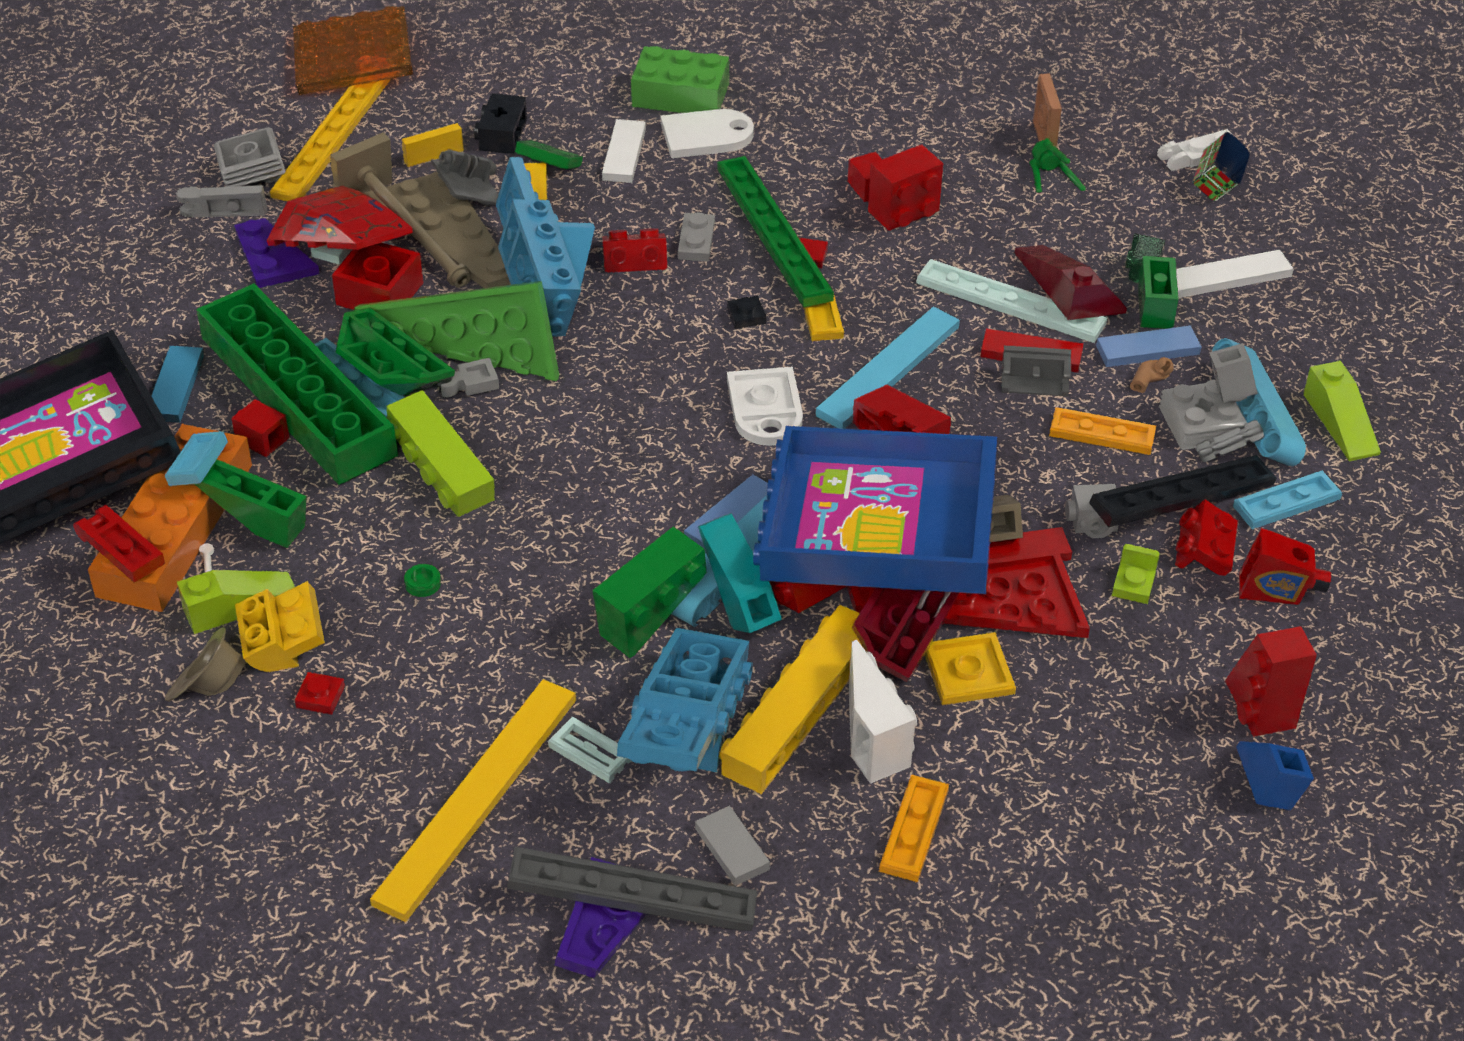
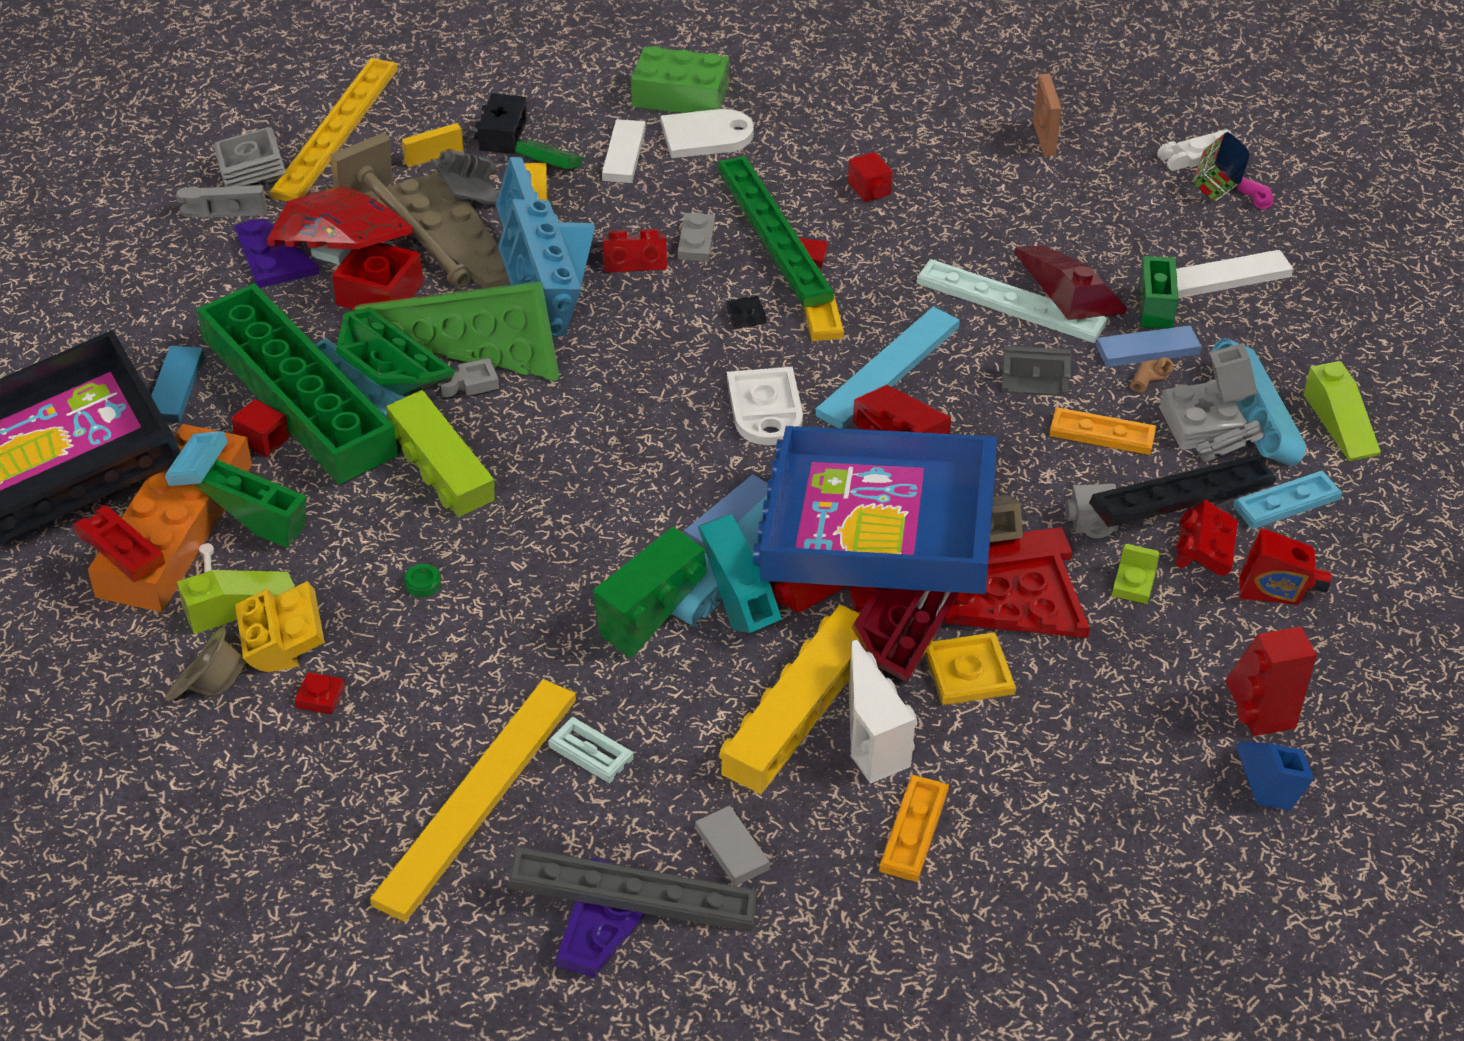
(352, 50): clear orange plate -> none
(687, 702): dark azure wedge -> none
(905, 187): red brick -> none
(995, 341): red tile -> none
(1049, 157): green plant -> none
(1142, 246): clear green brick -> none
(1260, 193): none -> dark pink arm

